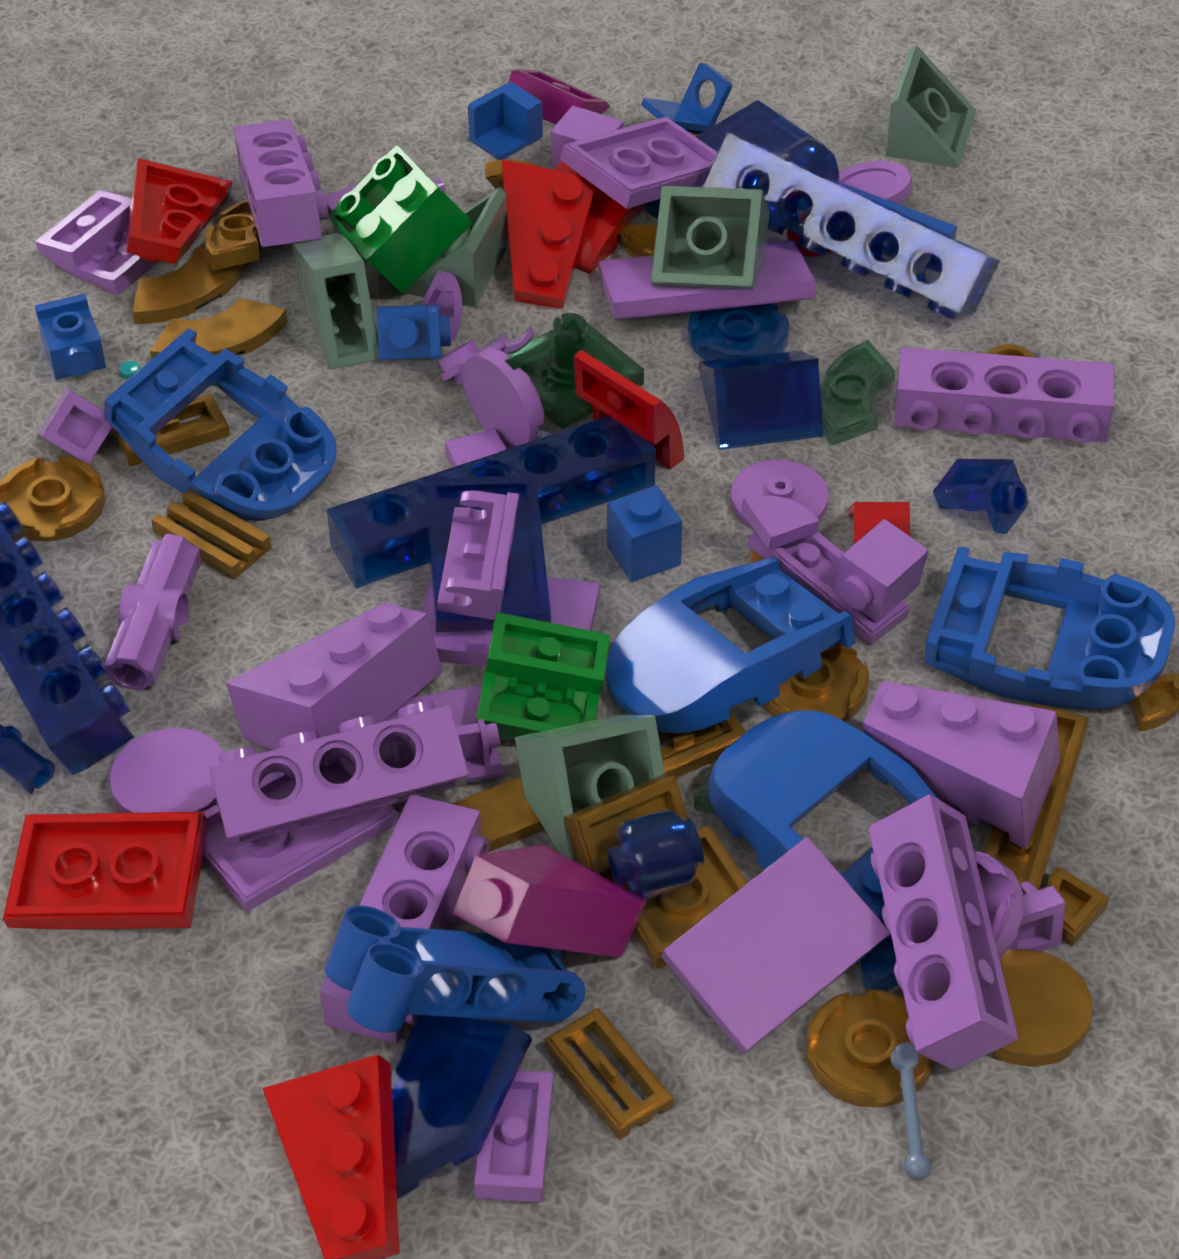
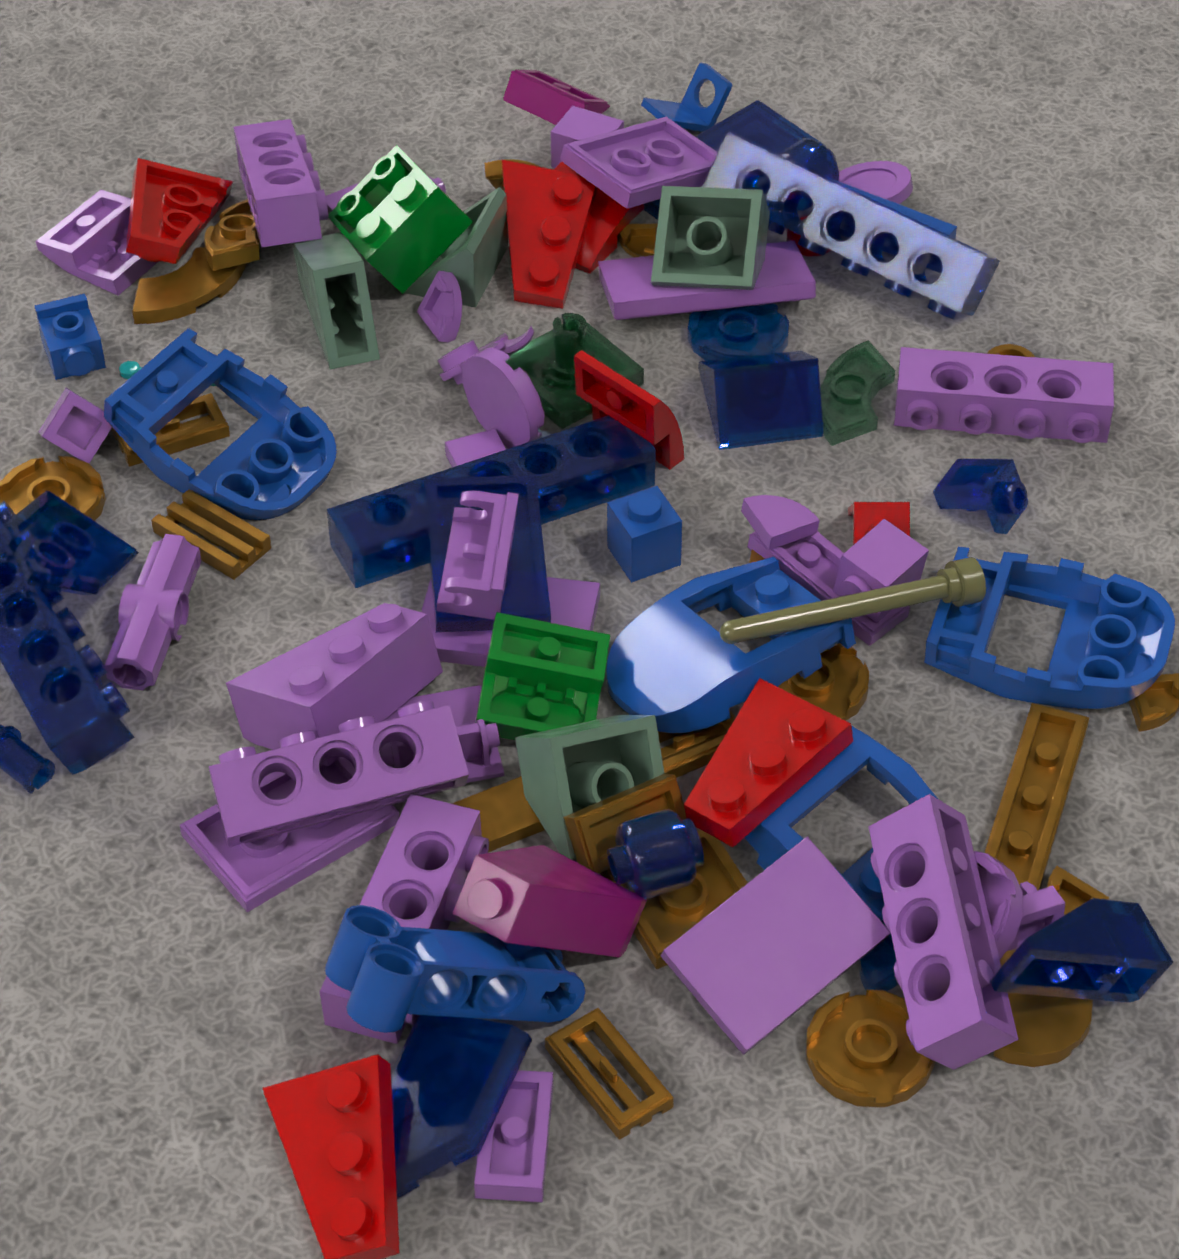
(64, 547): none -> clear blue tile
(107, 871): red tile -> none
(165, 772): medium lavender tile -> none
(237, 329): pearl gold tile -> none
(412, 331): blue bracket -> none
(505, 121): blue panel -> none
(763, 761): none -> red wing
(780, 479): medium lavender piece -> none
(905, 1059): sand blue hinge -> none
(927, 115): sand green slope -> none
(959, 583): none -> olive piece
(972, 751): medium lavender wedge -> none
(1090, 953): none -> clear blue slope

